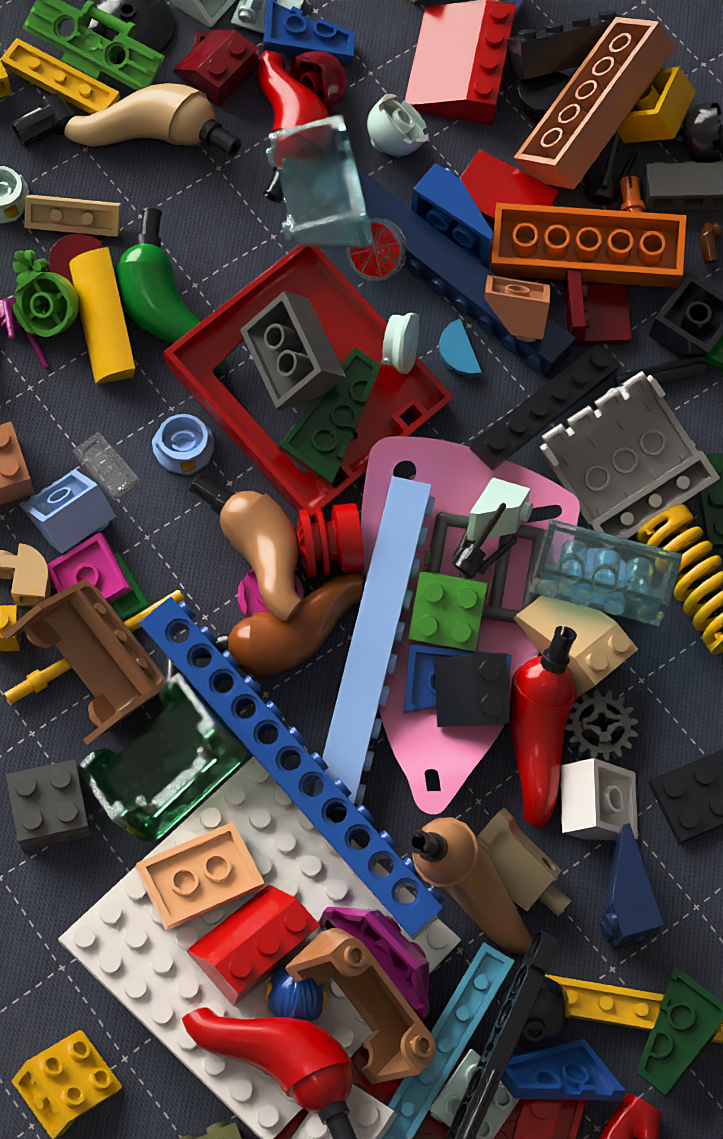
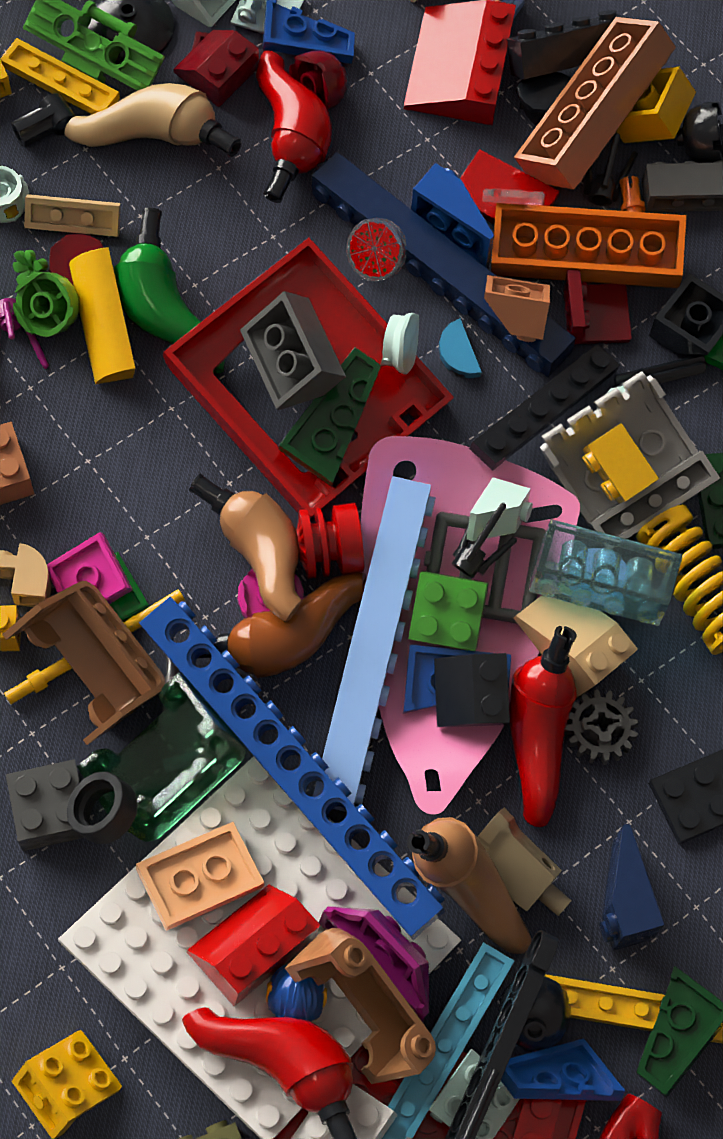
(69, 511): light blue slope -> none
(85, 797): none -> black tyre
(106, 466): clear plate -> none
(183, 444): light blue hat -> none
(320, 185): clear light blue windscreen -> none
(395, 127): light aqua cylinder -> none
(513, 196): none -> clear tile
(597, 800): white slope -> none
(618, 464): none -> yellow brick
(707, 241): reddish brown arm -> none

